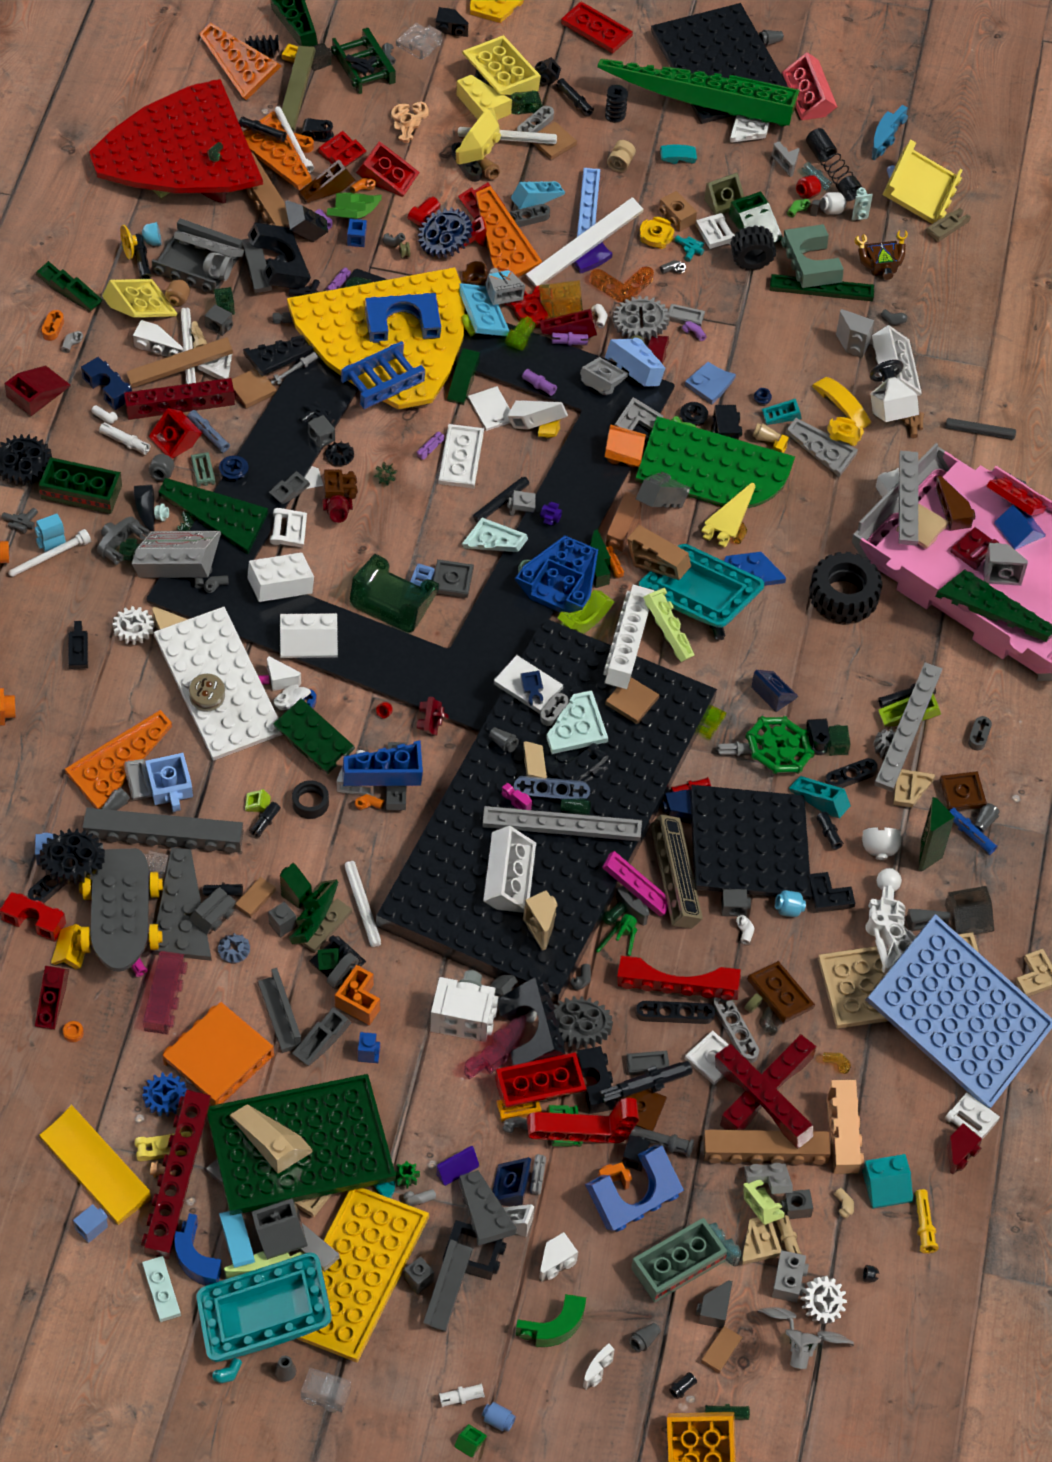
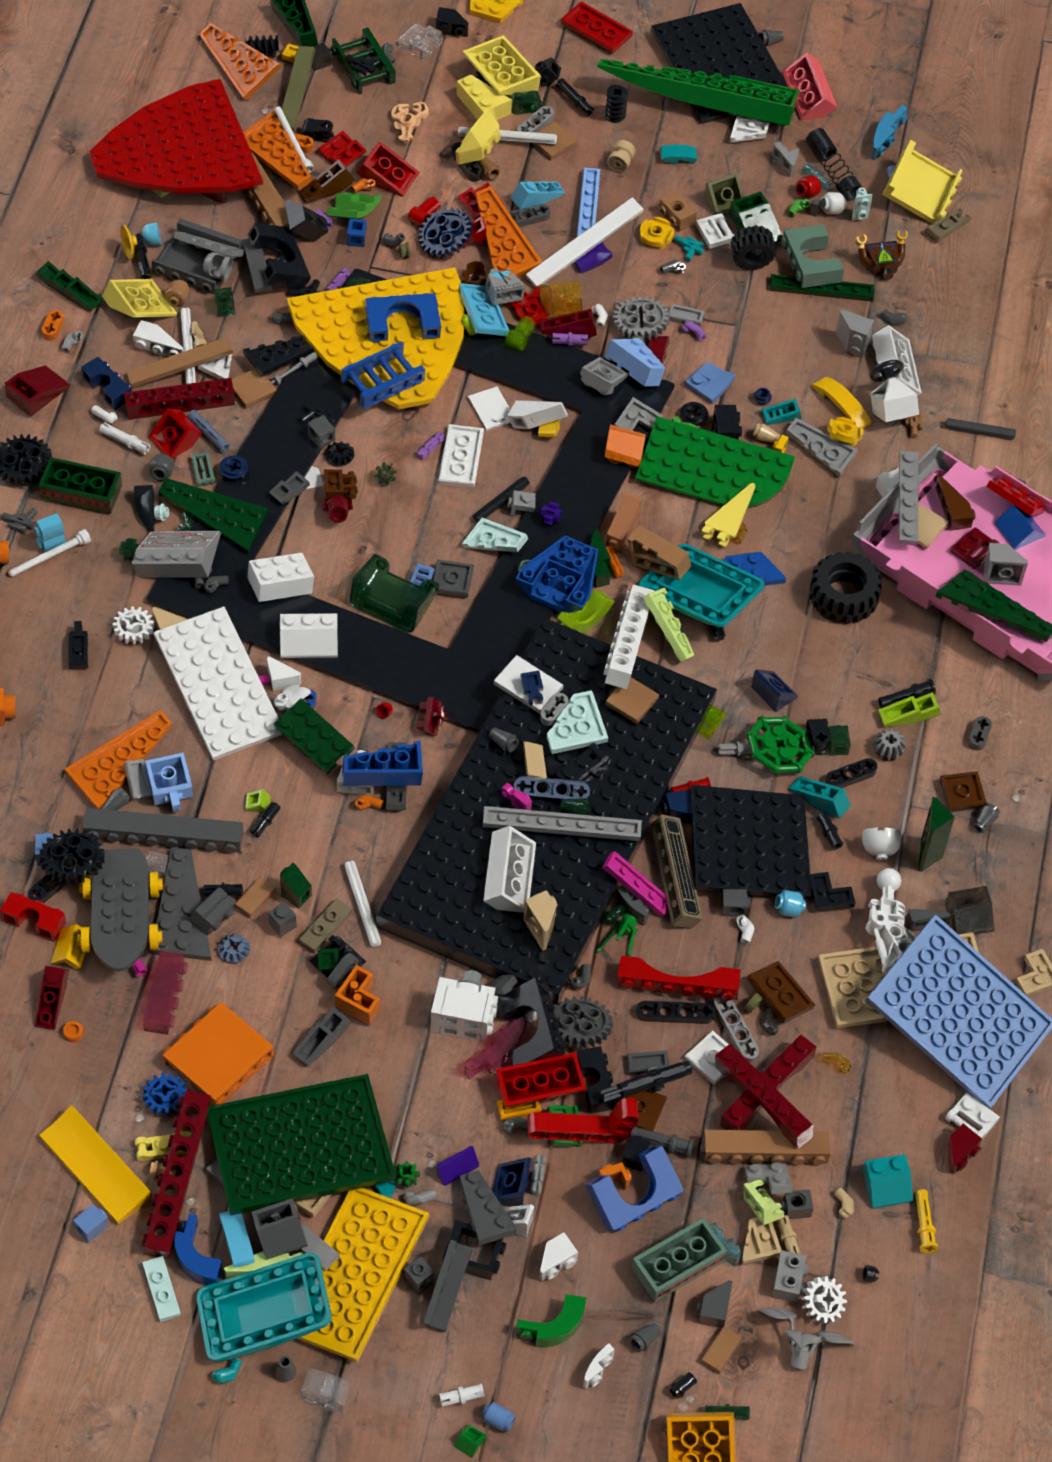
(117, 533): dark grey connector -> none
(207, 692): dark tan head -> none
(213, 152): clear green arm -> none
(218, 320): dark grey brick -> none
(257, 127): black pin -> none
(274, 1141): tan wedge -> none
(280, 1012): dark grey fence -> none
(294, 528): white plate -> none
(310, 812): black tyre -> none
(316, 908): dark green slope -> none
(368, 1048): blue brick -> none
(463, 376): dark green slope -> none
(539, 382): medium lavender pin -> none
(598, 276): clear orange beam -> none
(662, 491): dark grey wedge -> none
(844, 1127): light nougat wedge -> none
(908, 727): light grey plate -> none
(911, 787): tan wing -> none
(988, 846): blue pin -> none

